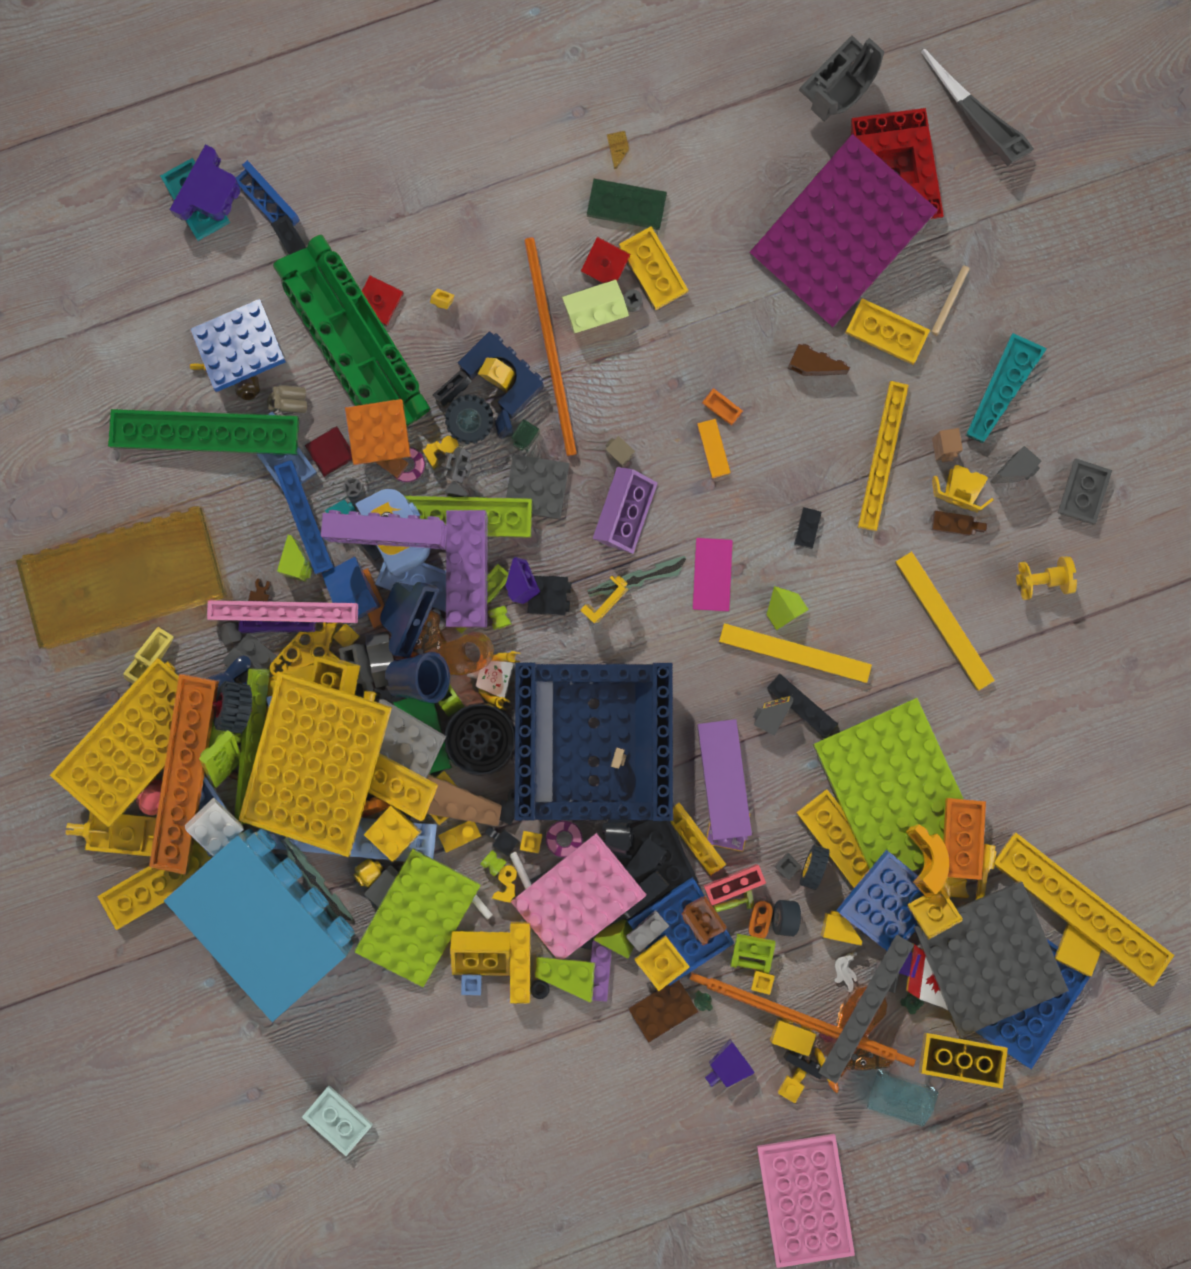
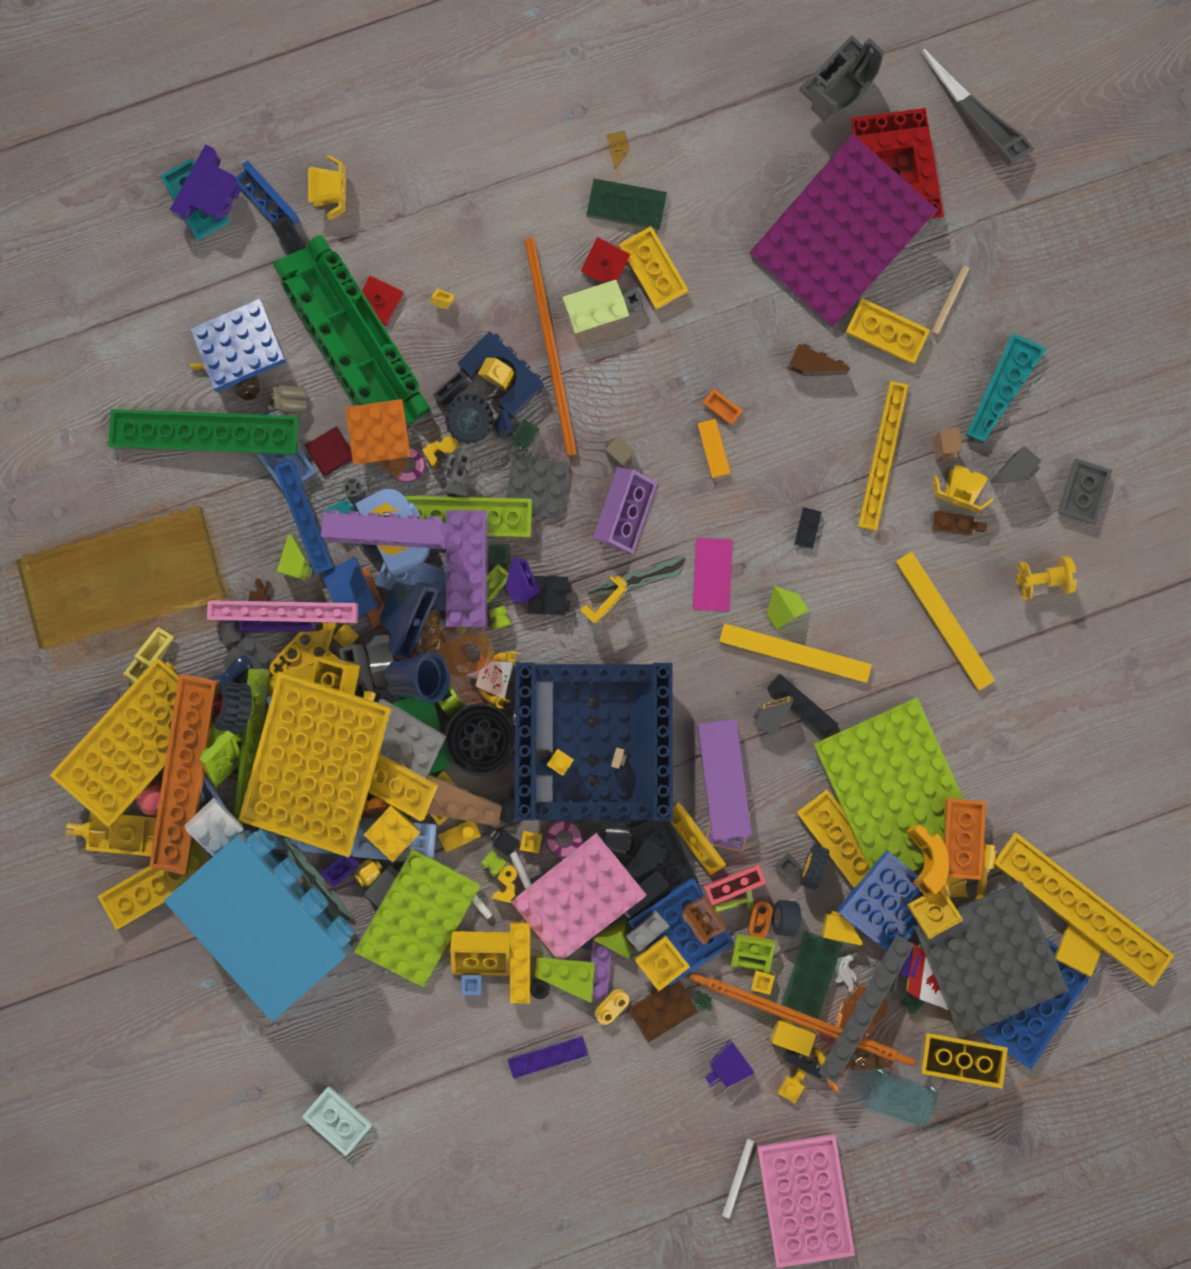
(328, 188): none -> yellow piece
(339, 869): none -> dark purple plate
(500, 554): none -> clear green plate
(547, 1056): none -> dark purple plate
(560, 762): none -> yellow brick
(611, 1006): none -> yellow plate
(738, 1178): none -> white bar
(811, 974): none -> clear green plate

